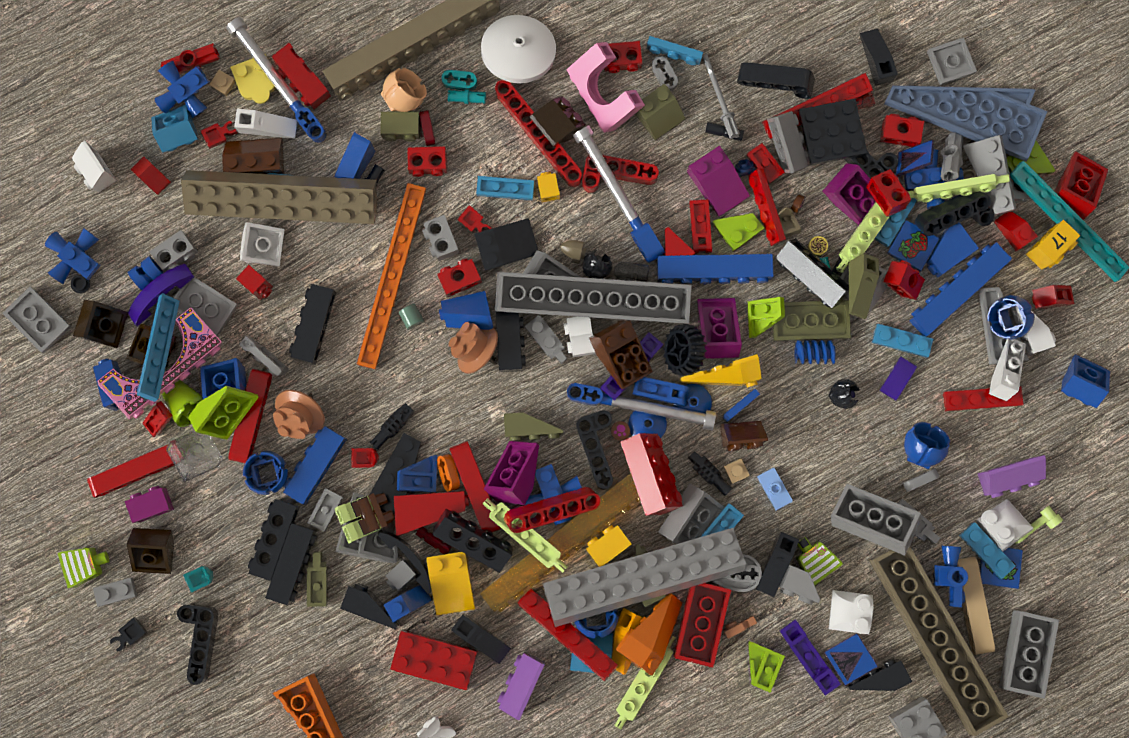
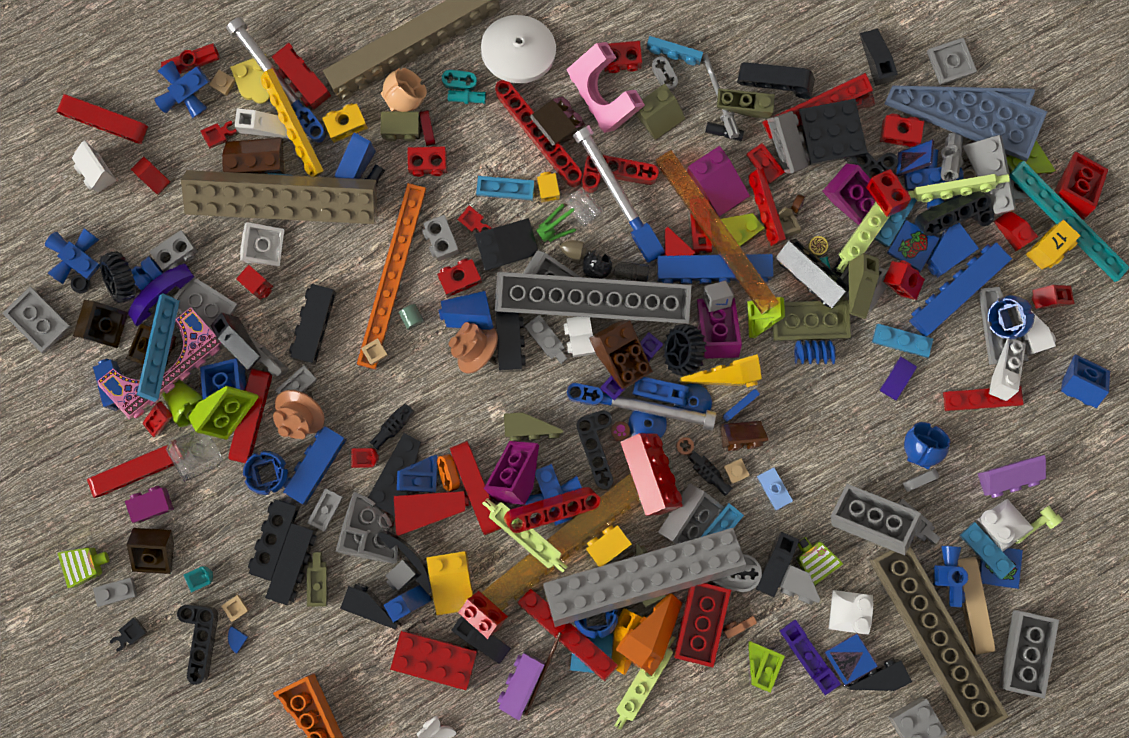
(102, 119): none -> red beam
(117, 277): none -> black gear
(174, 128): dark azure slope -> none
(235, 338): none -> black slope
(235, 608): none -> tan plate
(236, 639): none -> blue tile
(288, 117): none -> yellow plate
(298, 381): none -> light grey plate
(339, 132): none -> yellow brick
(370, 516): hips -> none
(374, 351): none -> tan plate
(435, 542): dark red axle -> none
(477, 549): black brick -> none
(483, 614): none -> red brick
(543, 673): none -> reddish brown piece
(546, 229): none -> bright green plant
(585, 207): none -> clear piece
(680, 449): none -> nougat bush
(716, 232): none -> clear orange plate
(718, 296): none -> light grey brick
(744, 167): dark blue plate -> none
(746, 103): none -> olive slope
(843, 392): black piece -> none

